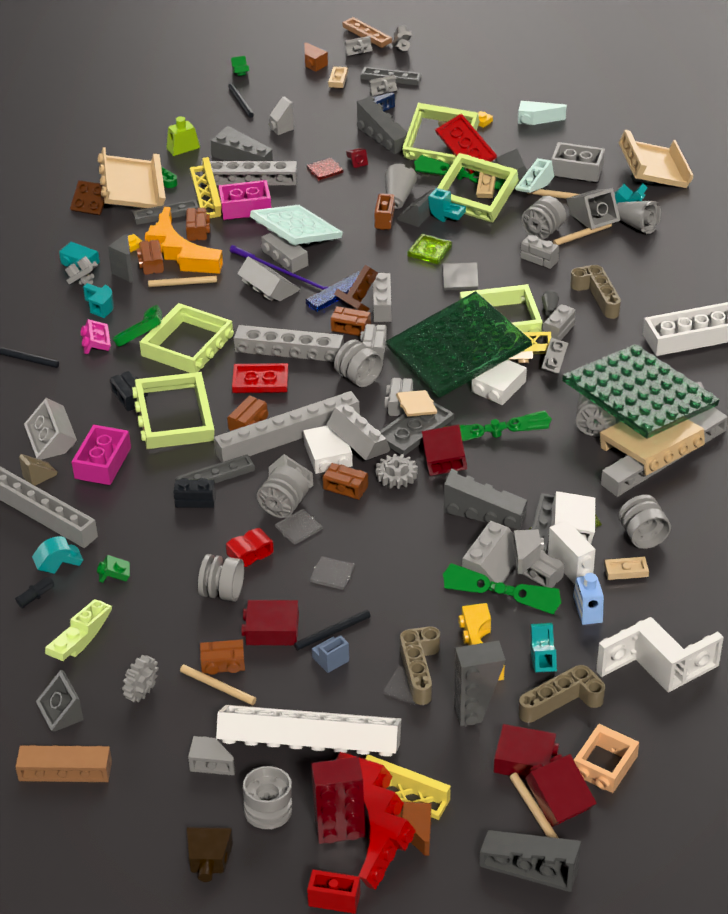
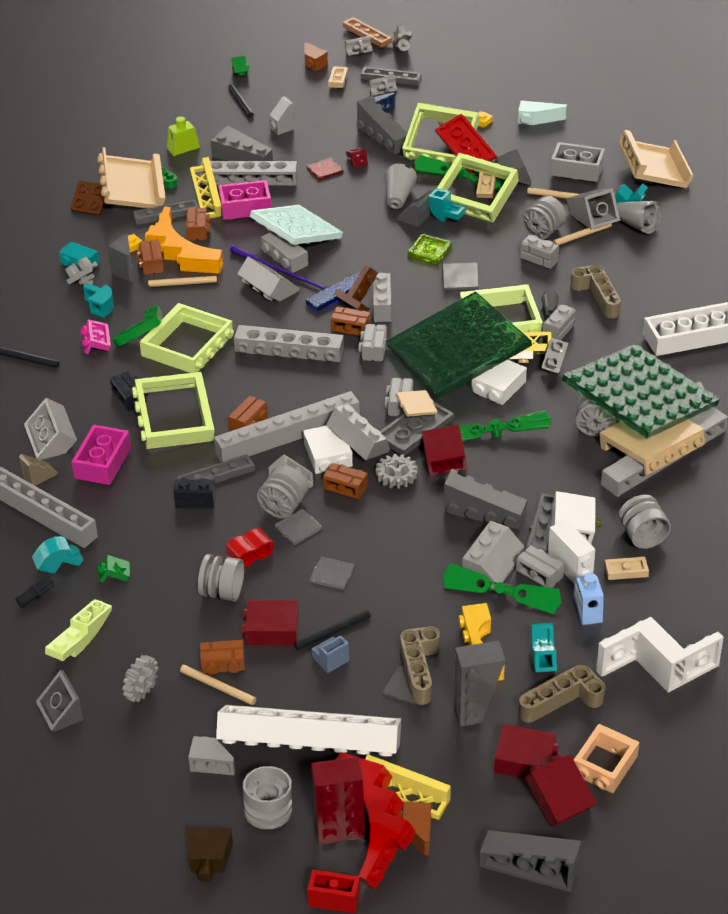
(64, 763): medium nougat brick -> none
(260, 378): red plate -> none
(358, 363): light grey wheel -> none
(384, 211): dark orange brick -> none
(527, 548): light grey slope -> none
(532, 805): tan bar -> none
(537, 176): light aqua slope -> none

